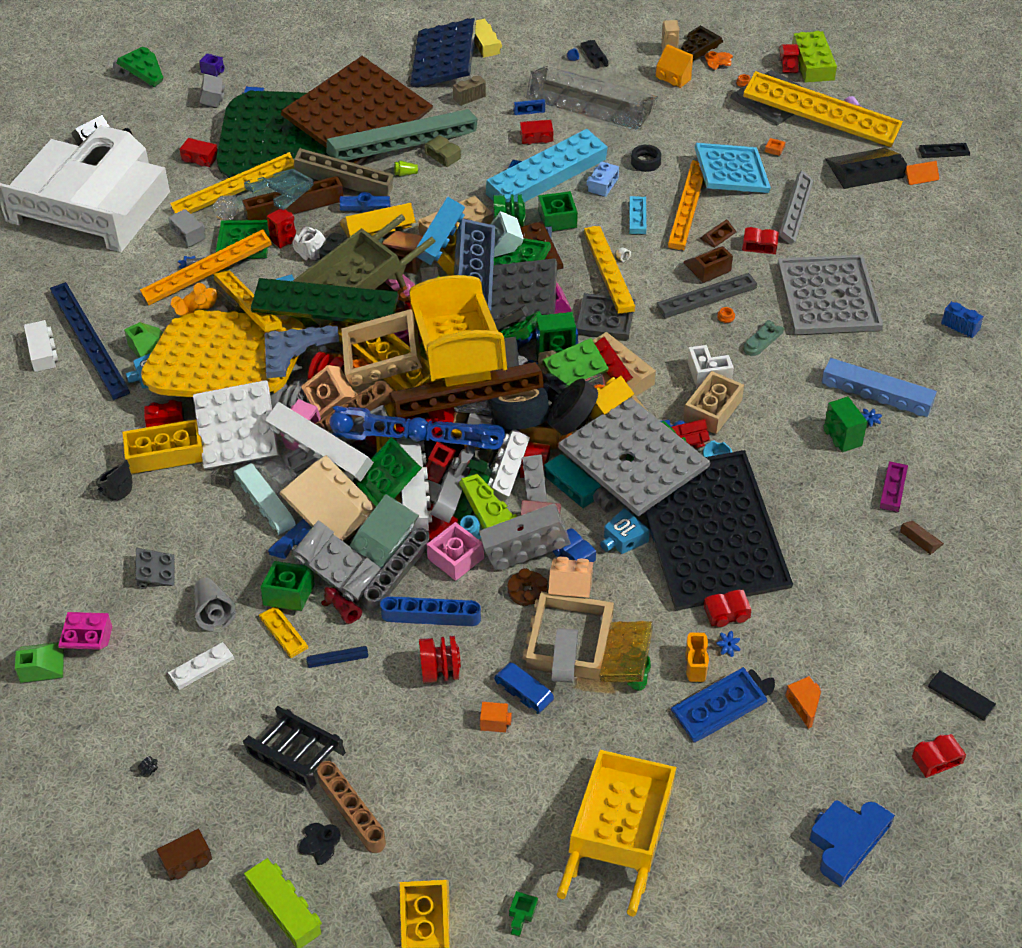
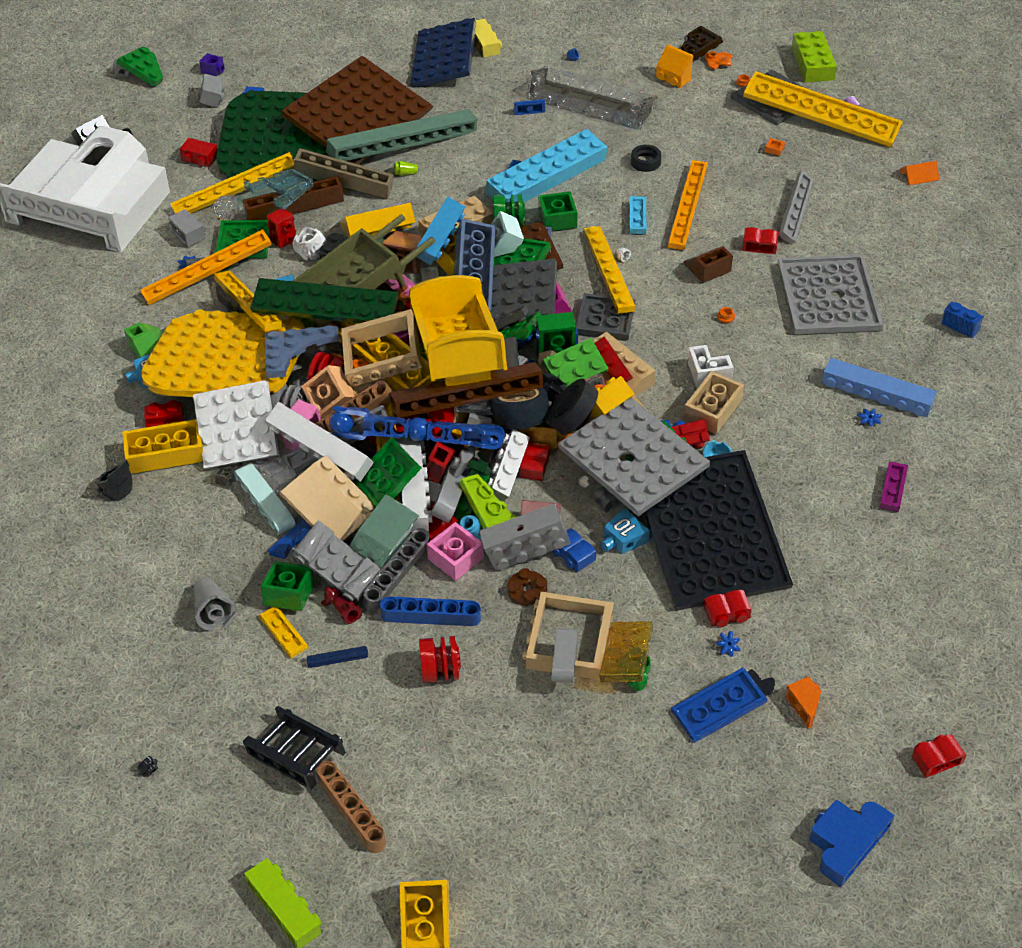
(39, 662): bright green slope -> none
(41, 345): white brick -> none
(86, 631): dark pink slope -> none
(90, 341): dark blue plate -> none
(154, 568): dark grey hinge -> none
(184, 854): reddish brown brick -> none
(199, 298): light orange animal -> none
(200, 665): white plate -> none
(317, 843): black plate -> none
(364, 202): blue piece -> none
(443, 151): olive brick -> none
(469, 90): dark tan brick -> none
(495, 717): orange brick -> none
(522, 910): green plate -> none
(525, 687): blue beam -> none
(534, 478): light grey plate -> none
(536, 131): red brick -> none
(570, 577): light nougat brick -> none
(571, 480): teal brick -> none
(594, 53): black hinge -> none
(603, 179): light blue brick -> none
(621, 818): yellow piece -> none
(670, 33): tan brick -> none
(696, 657): light orange brick -> none
(706, 295): dark grey plate -> none
(719, 234): reddish brown slope -> none
(732, 167): medium azure plate -> none
(762, 338): sand green plate -> none
(789, 57): red brick -> none
(845, 424): green brick -> none
(867, 167): black slope -> none
(920, 537): reddish brown slope -> none
(944, 150): black tile -> none
(962, 695): black tile -> none

